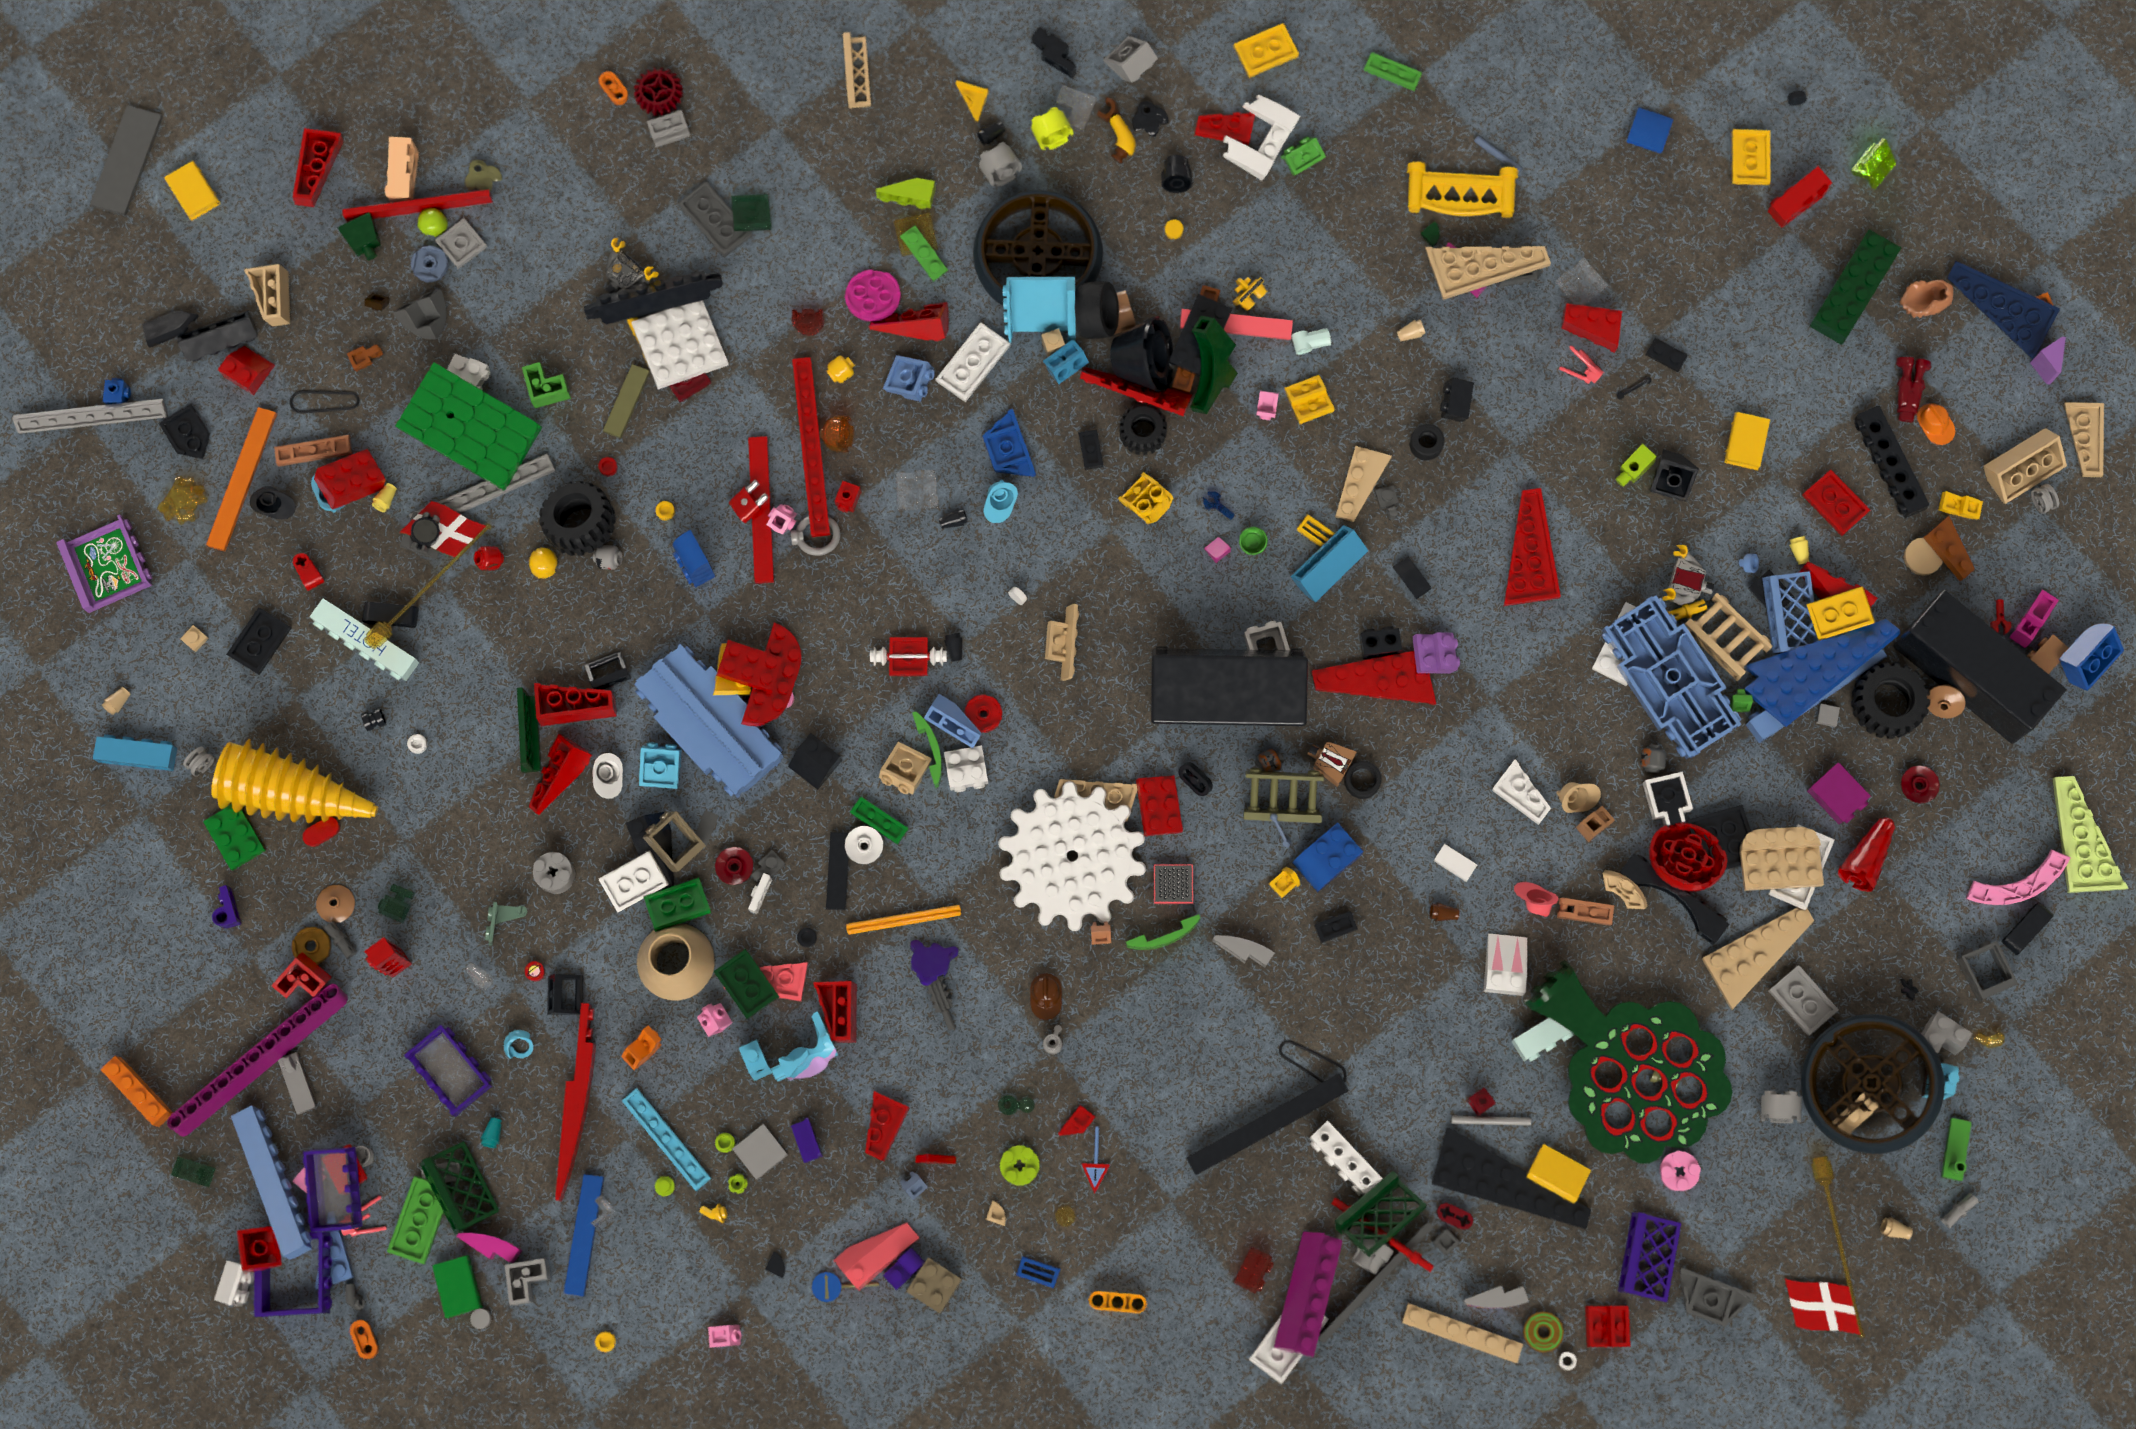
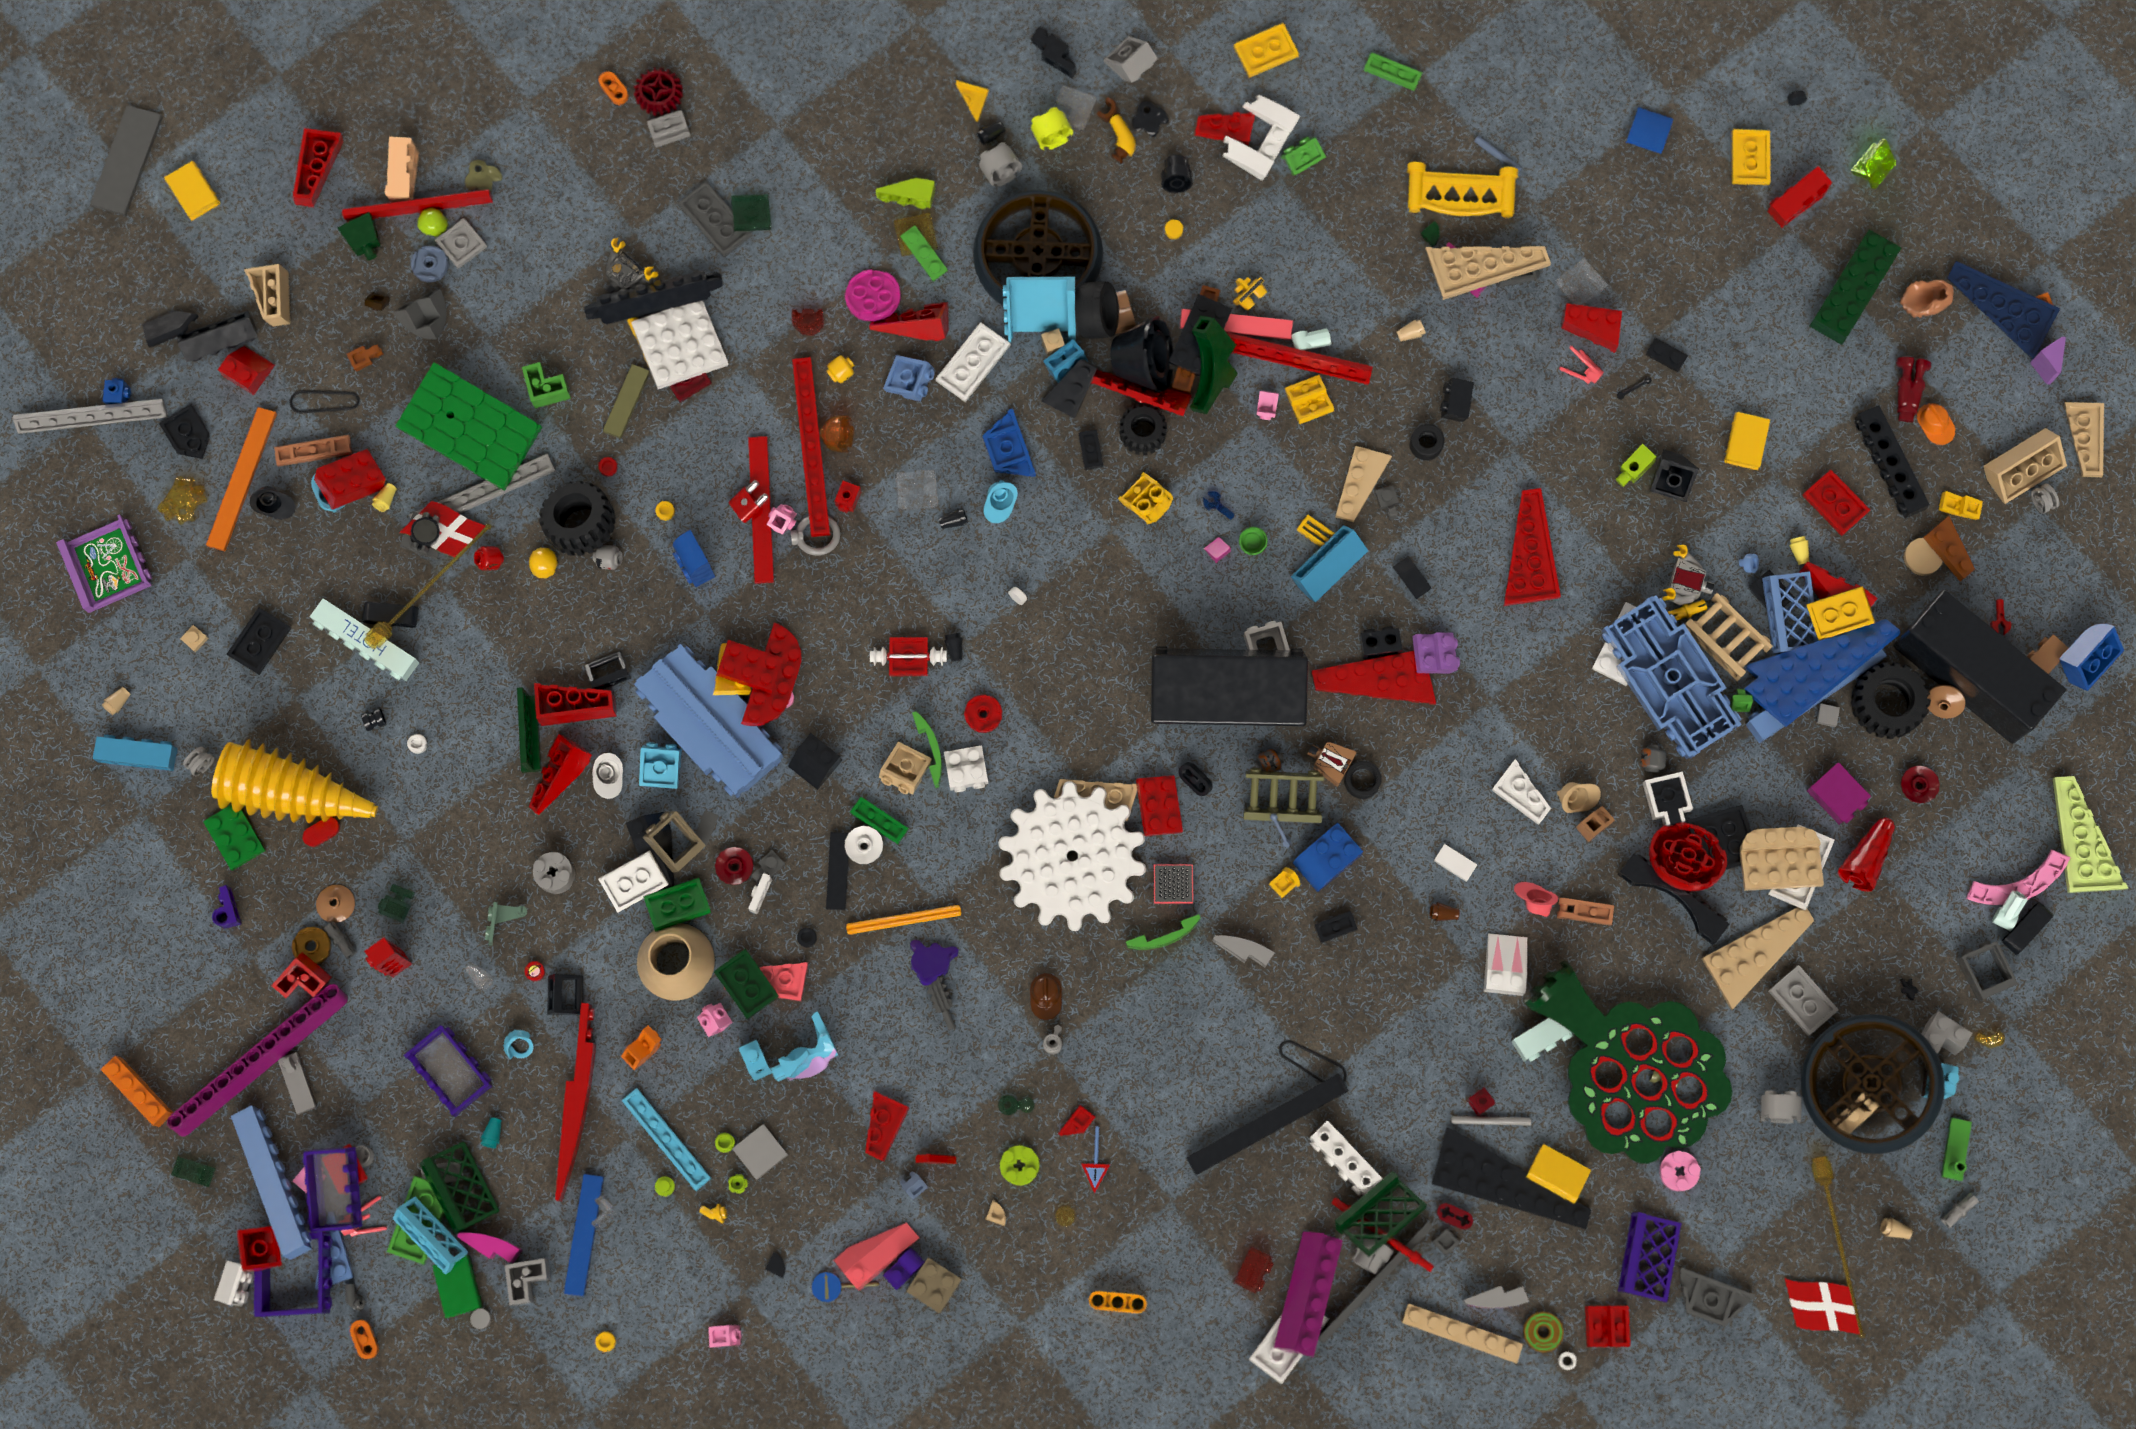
(309, 573): red piece -> none
(422, 1236): none -> medium azure fence
(469, 370): white plate -> none
(806, 1140): dark purple panel -> none
(839, 1008): red wedge -> none
(850, 77): tan fence -> none
(952, 720): medium blue slope -> none
(1054, 1277): blue tile -> none
(1061, 641): tan bracket -> none
(1072, 389): none -> black wing
(1100, 934): nougat tile -> none
(1301, 359): none -> red tile
(1625, 889): tan tile -> none
(2008, 915): none -> light aqua piece
(2034, 619): dark pink slope -> none

